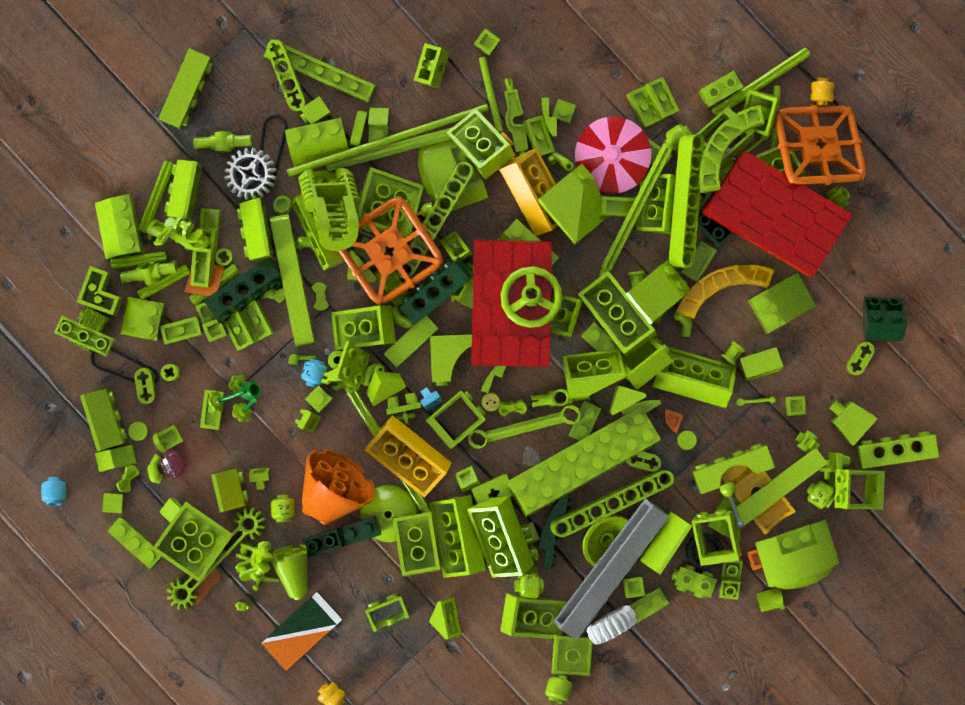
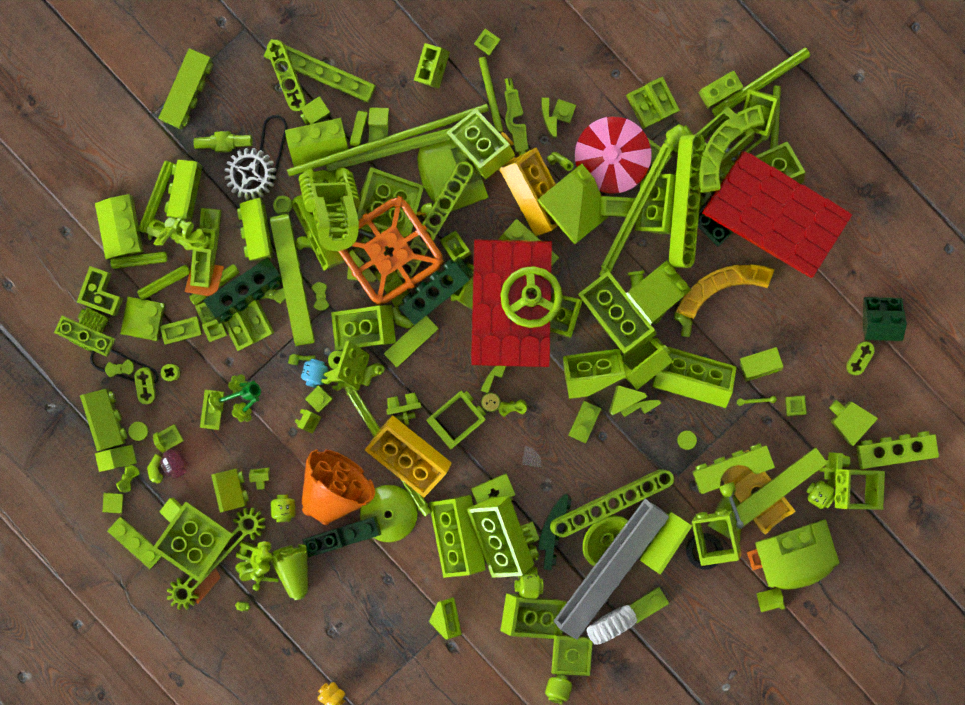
(54, 491): medium azure head -> none
(126, 367): none -> lime piece
(149, 272): lime pin -> none
(229, 253): lime bush -> none
(301, 631): tile -> none
(384, 385): lime slope -> none
(387, 612): lime window -> none
(416, 544): lime slope -> none
(430, 399): medium azure tile -> none
(445, 353): lime arch -> none
(467, 478): lime plate -> none
(523, 427): lime piece -> none
(539, 135): lime plate -> none
(549, 399): lime pin -> none
(583, 462): lime brick -> none
(598, 338): lime plate -> none
(634, 587): lime plate -> none
(644, 466): lime beam -> none
(673, 420): orange tile -> none
(688, 579): lime brick -> none
(703, 257): lime tile -> none
(730, 579): lime slope -> none
(733, 353): lime bush -> none
(781, 303): lime slope -> none
(807, 441): lime gear -> none
(822, 91): yellow piece -> none
(826, 135): orange plate -> none
(839, 196): lime gear -> none

